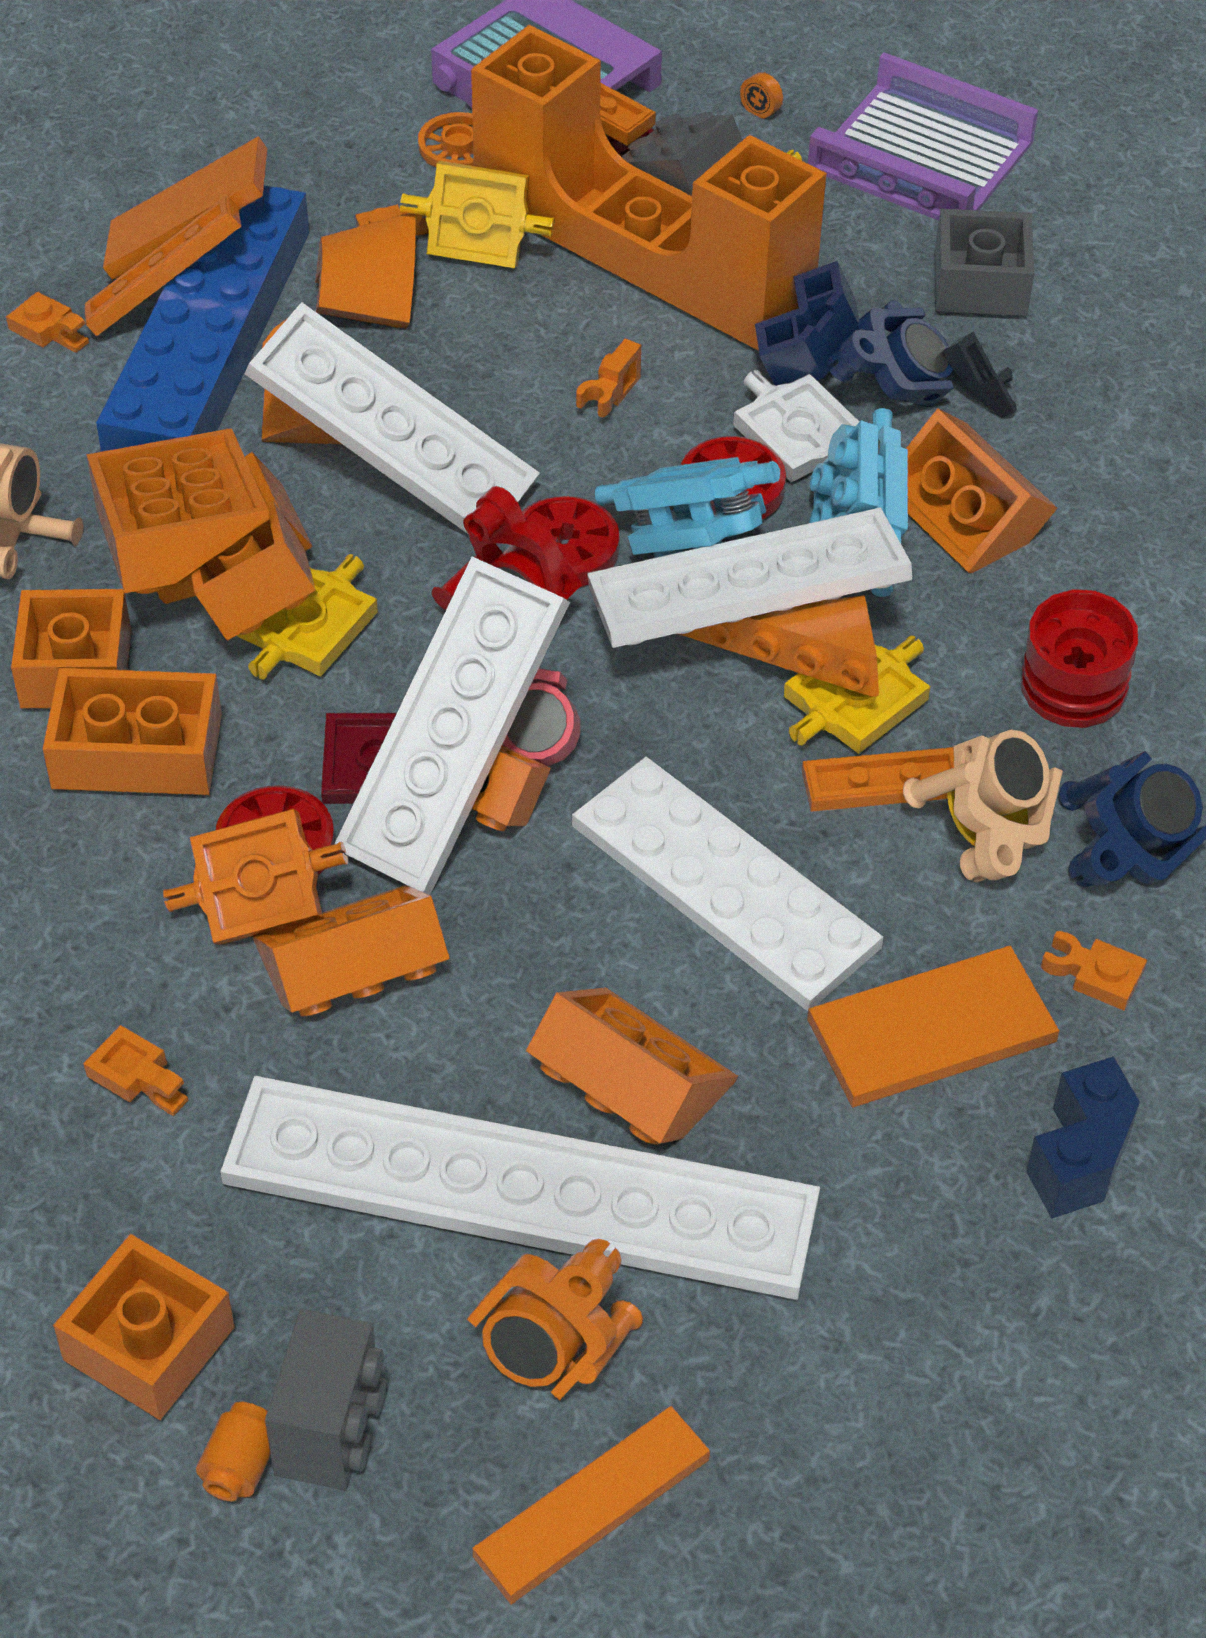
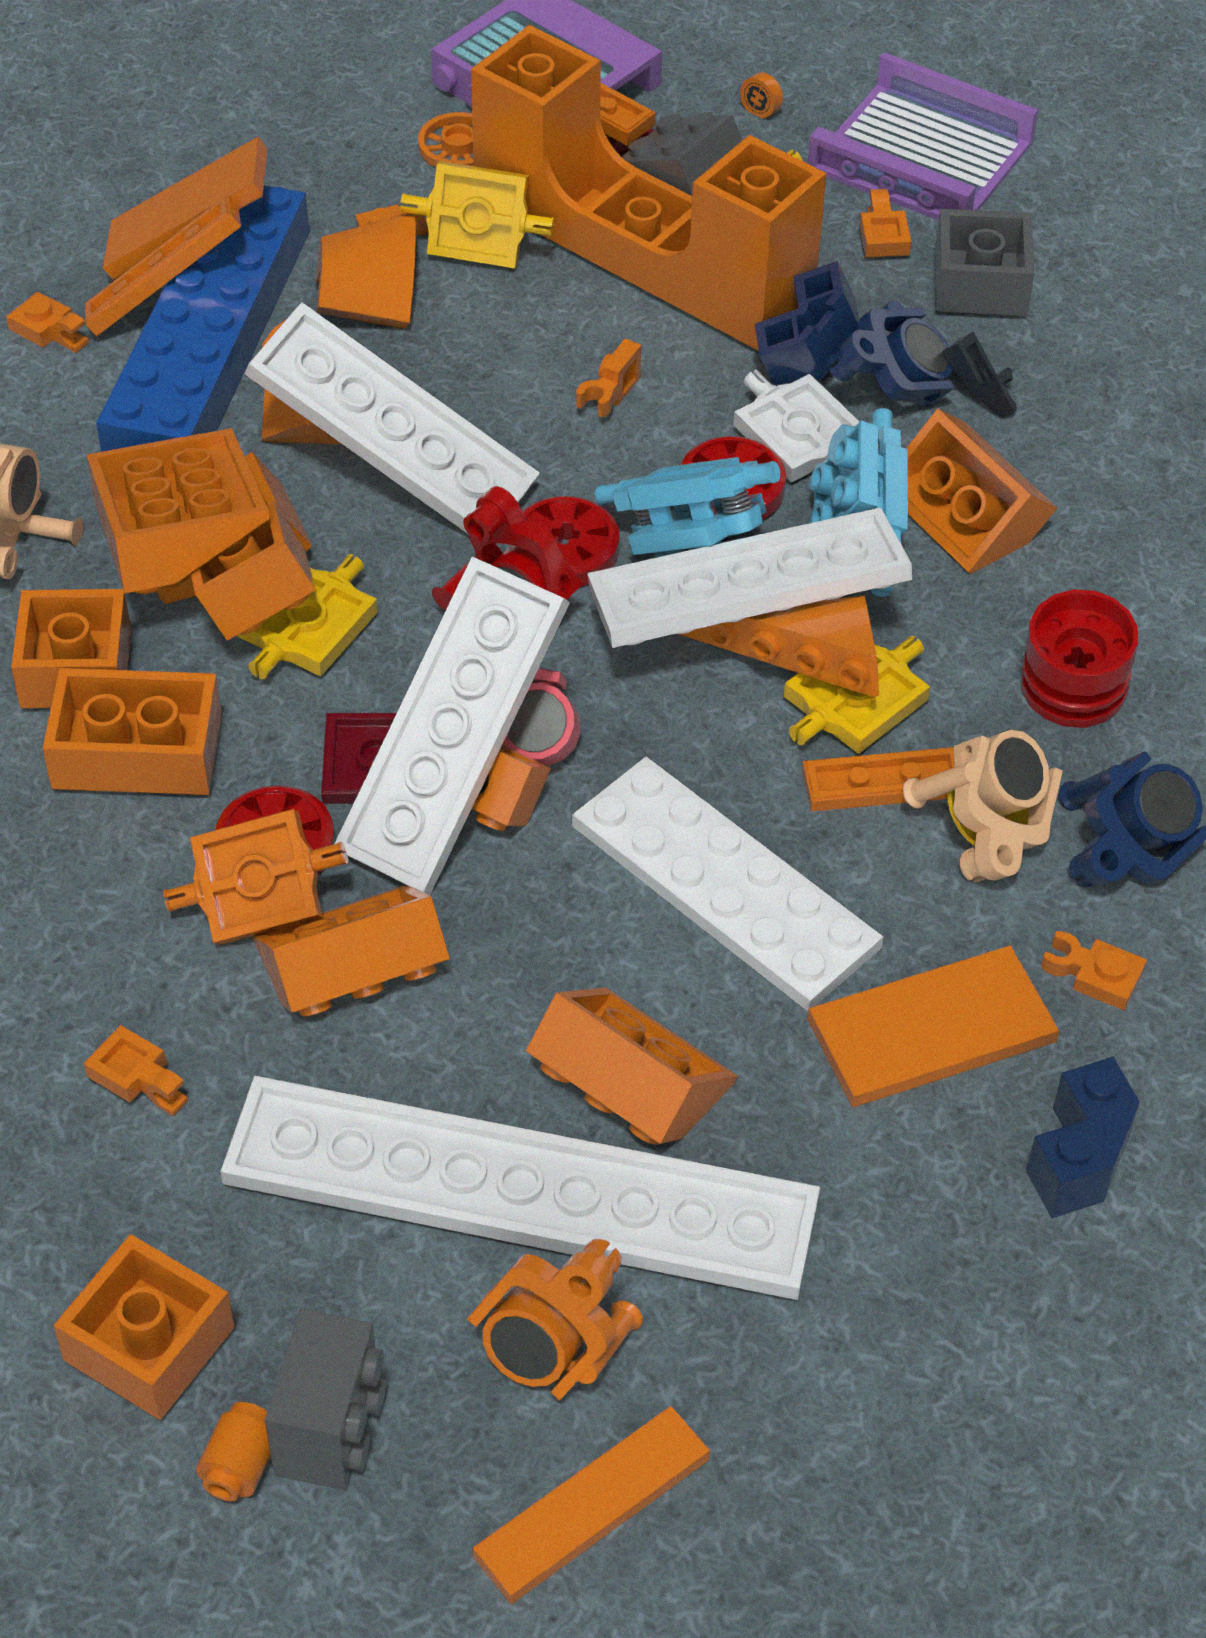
(884, 230): none -> orange plate

